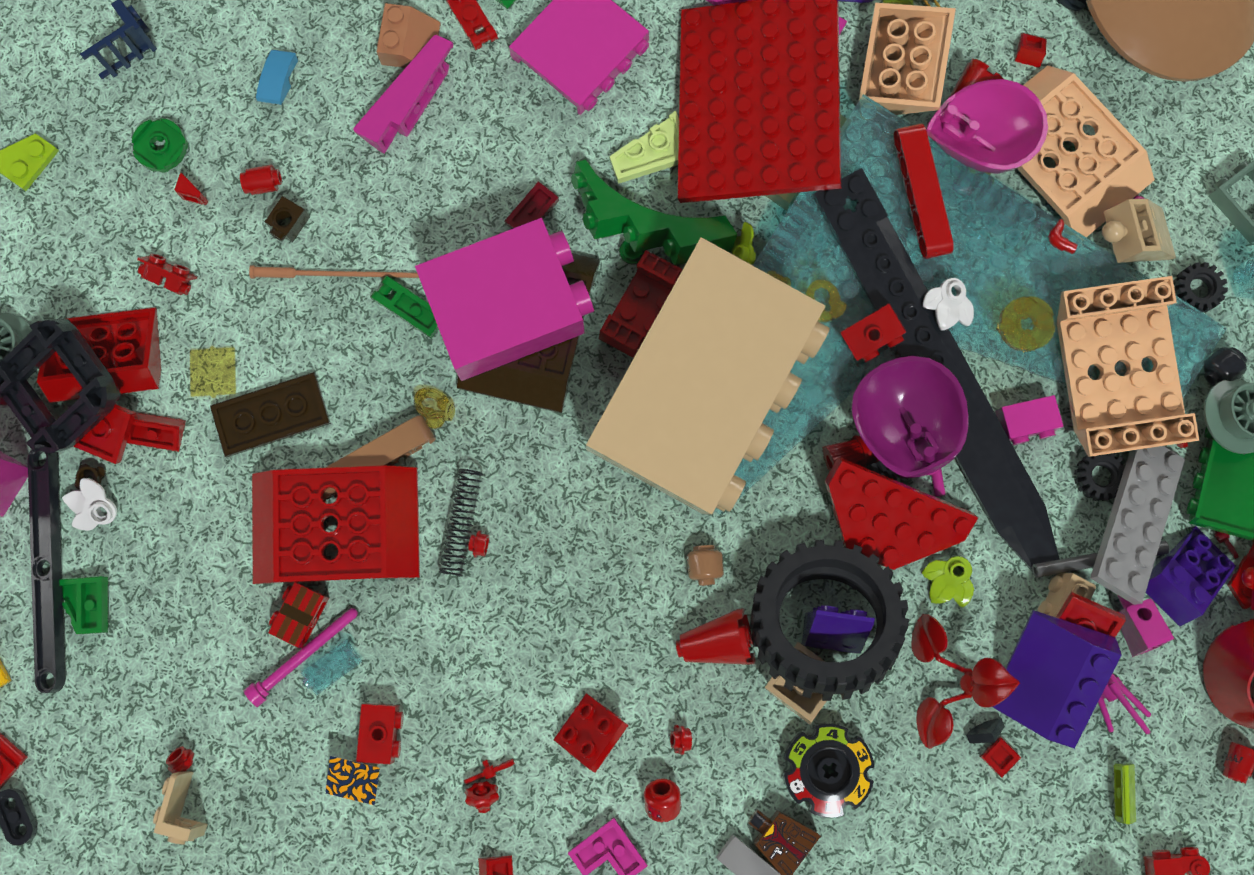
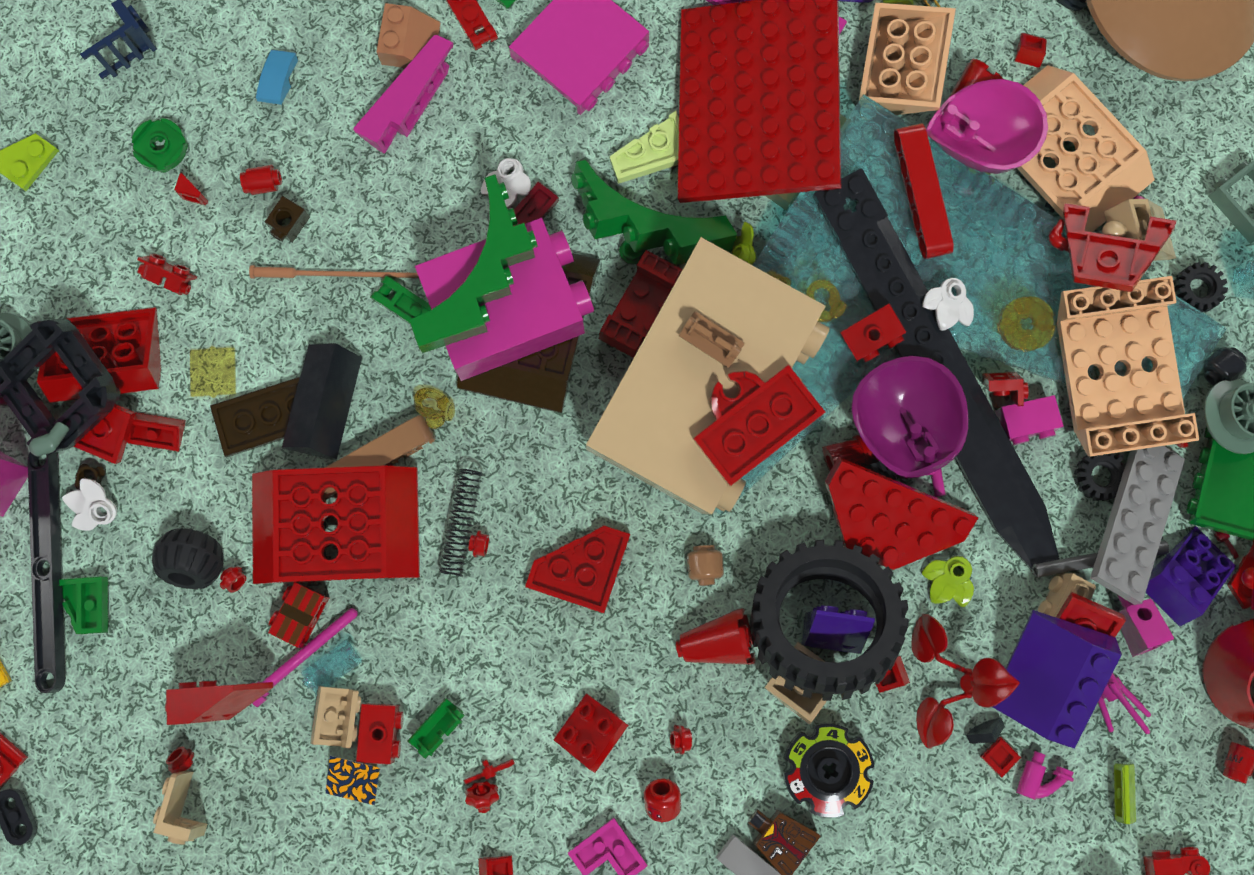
(48, 442): none -> sand green arm
(187, 558): none -> black wheel
(209, 701): none -> red slope
(229, 577): none -> red plate
(322, 401): none -> black slope
(335, 717): none -> tan bracket
(440, 722): none -> green hinge
(460, 314): none -> green arch
(516, 183): none -> white plate
(582, 569): none -> red plate
(711, 339): none -> medium nougat hinge
(755, 421): none -> red plate
(895, 677): none -> red slope
(1004, 382): none -> red bracket
(1032, 777): none -> dark pink plant
(1111, 259): none -> red wing

